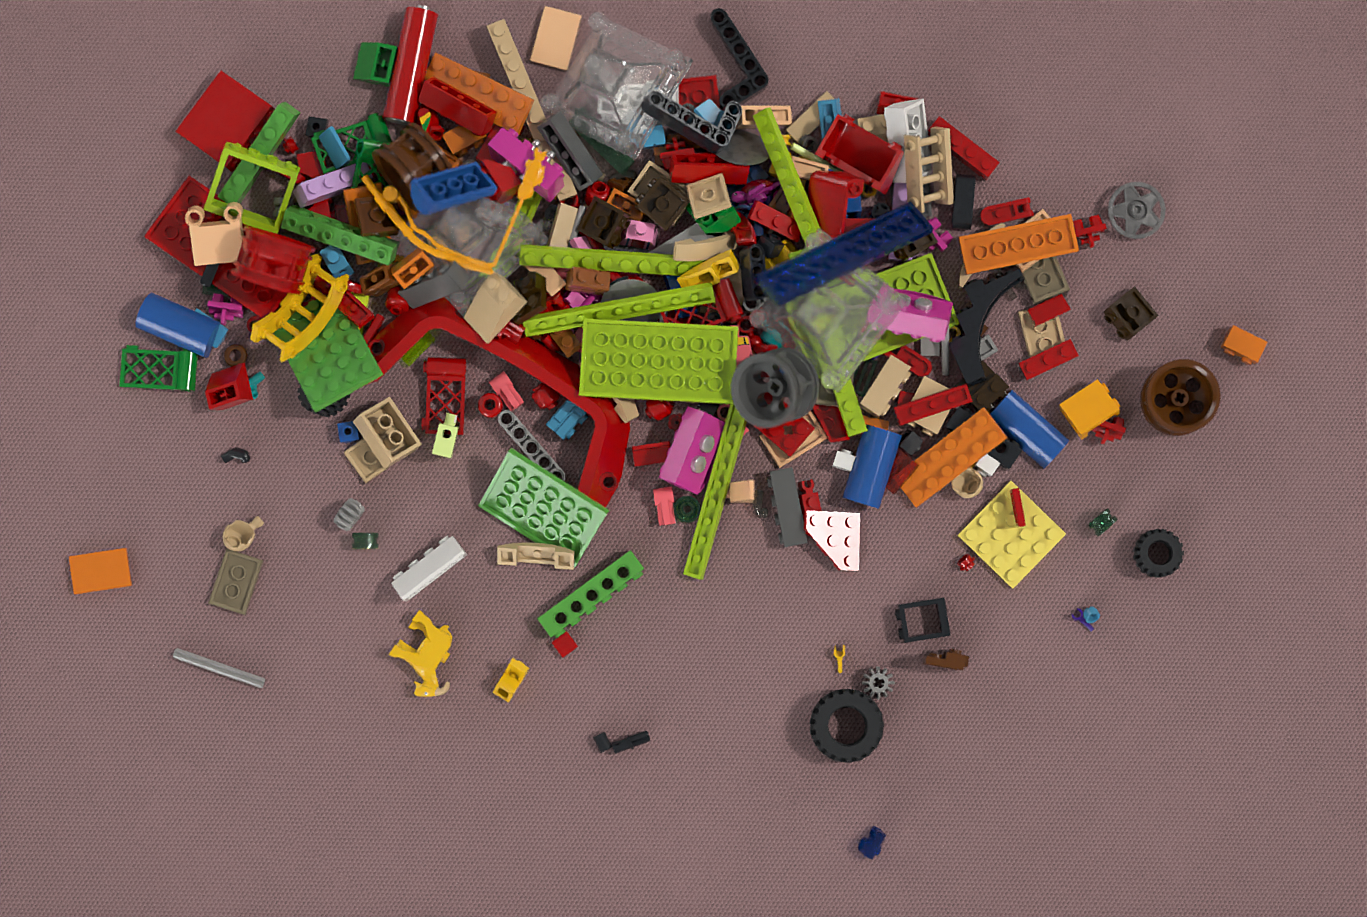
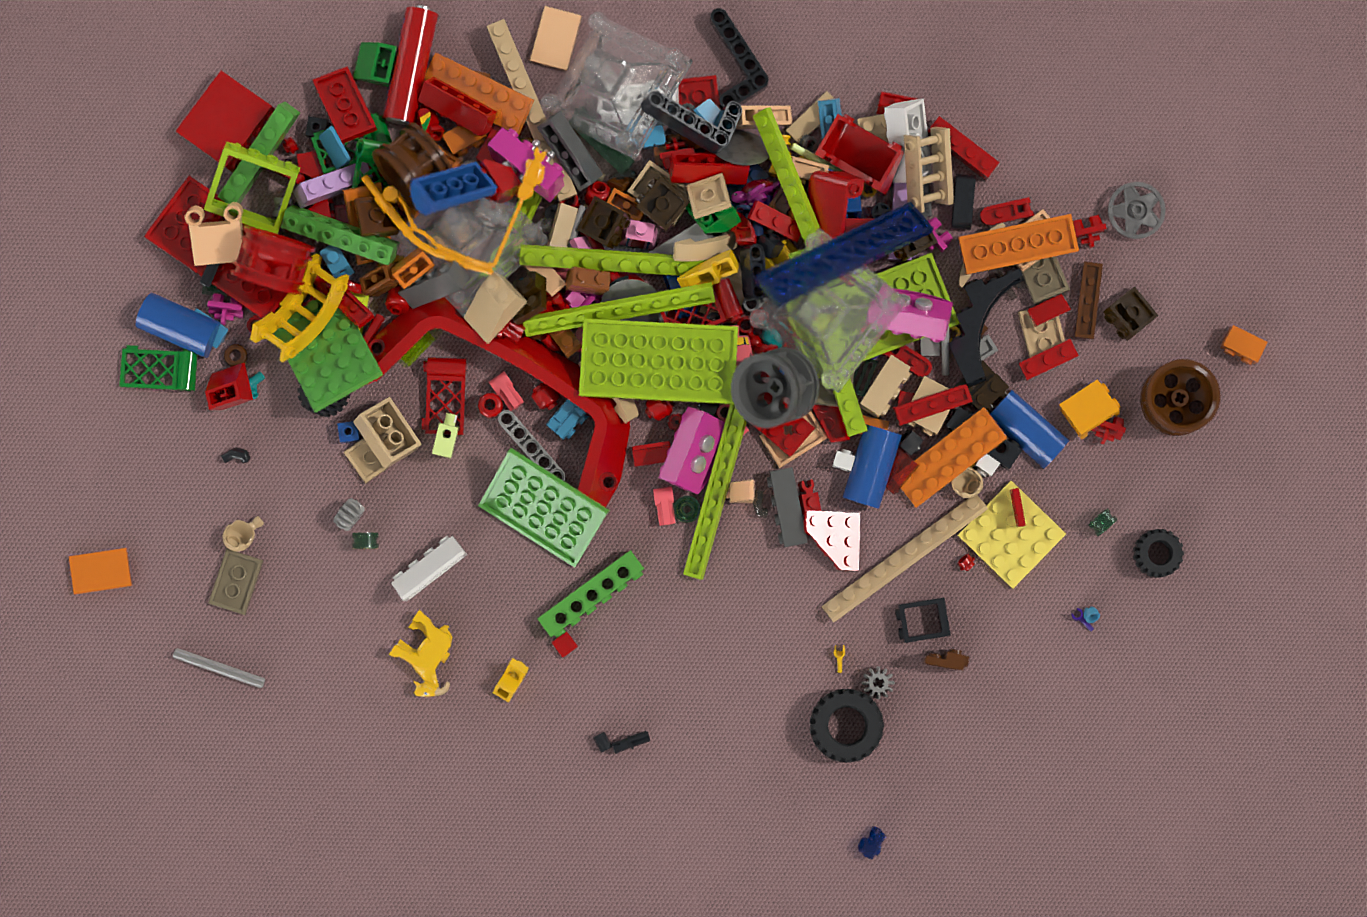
(344, 105): none -> red plate
(535, 553): tan slope -> none
(904, 558): none -> tan plate
(1088, 300): none -> reddish brown plate

